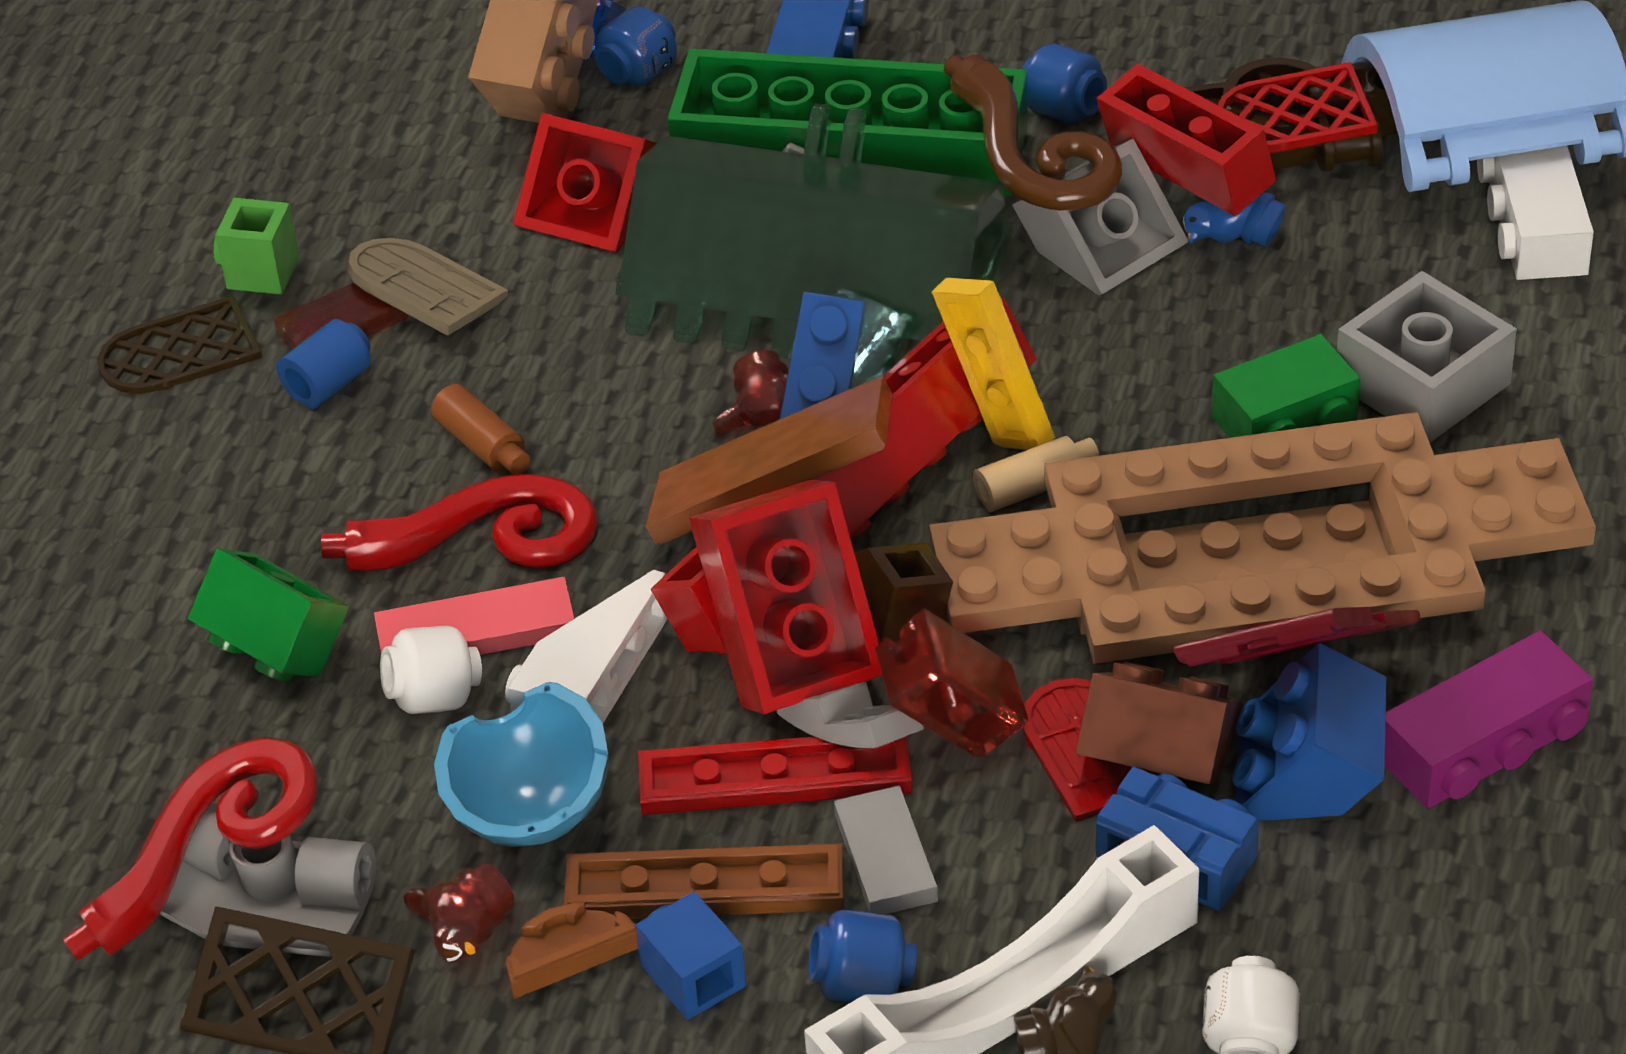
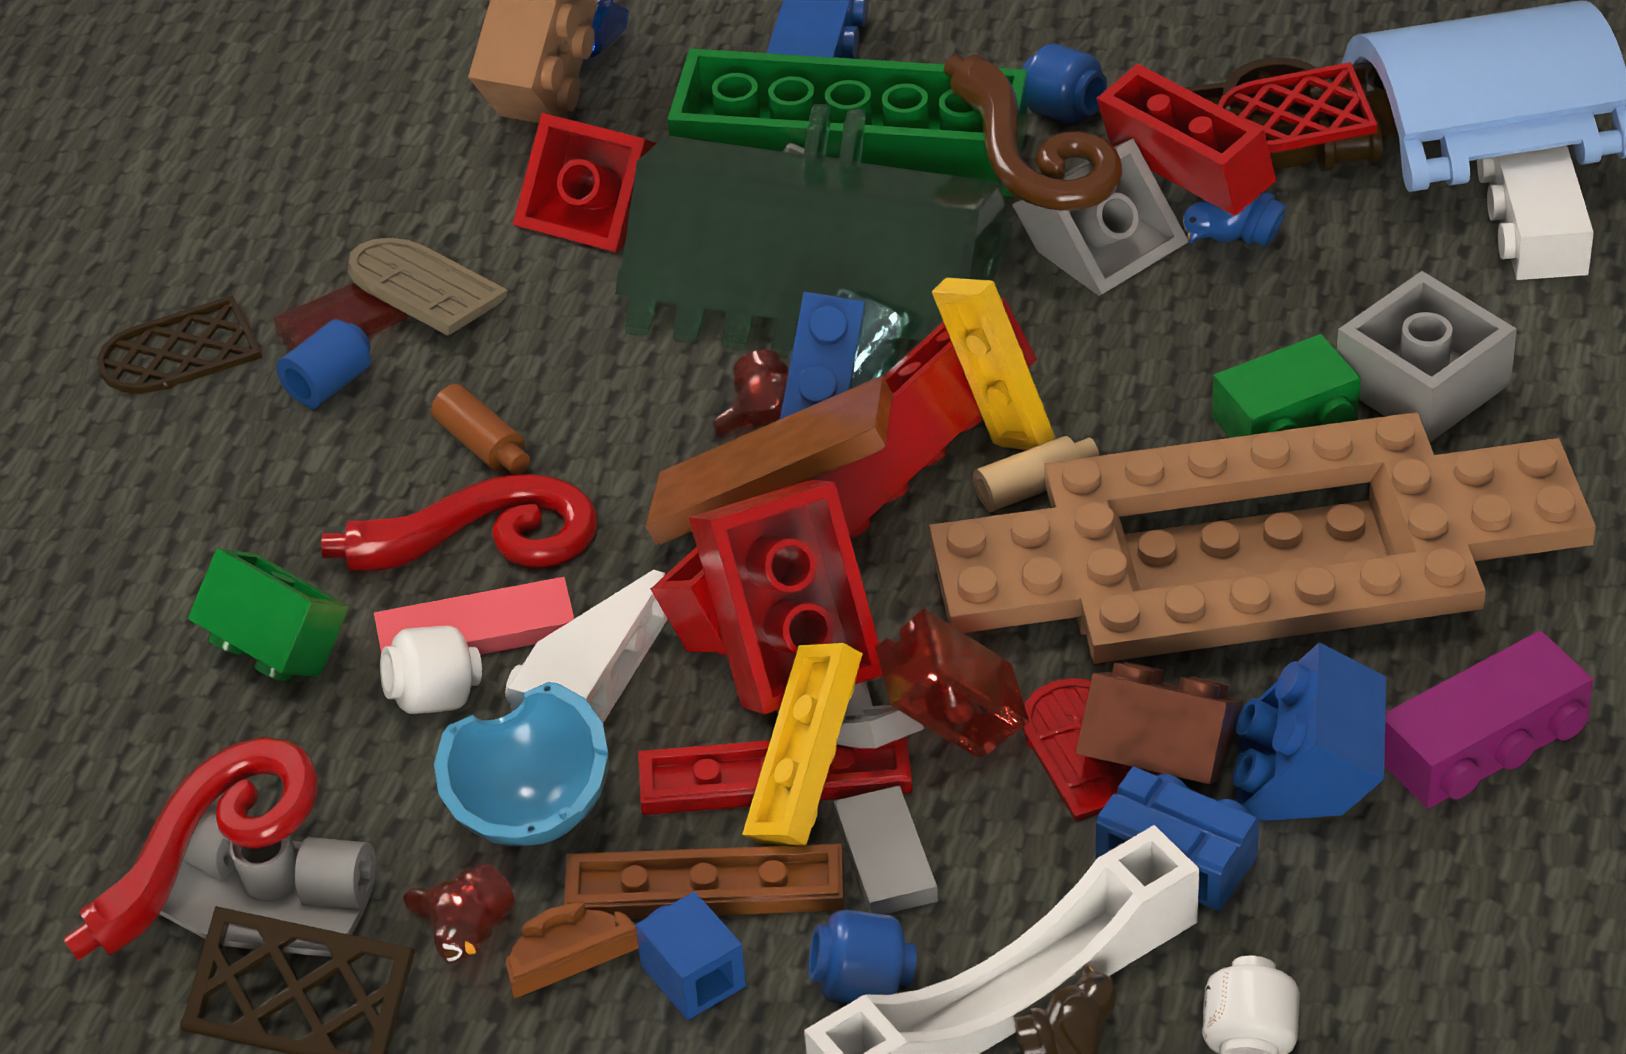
(257, 246): bright green brick -> none
(635, 47): blue head -> none
(802, 744): none -> yellow plate
(901, 584): dark brown slope -> none
(1292, 635): dark red piece -> none

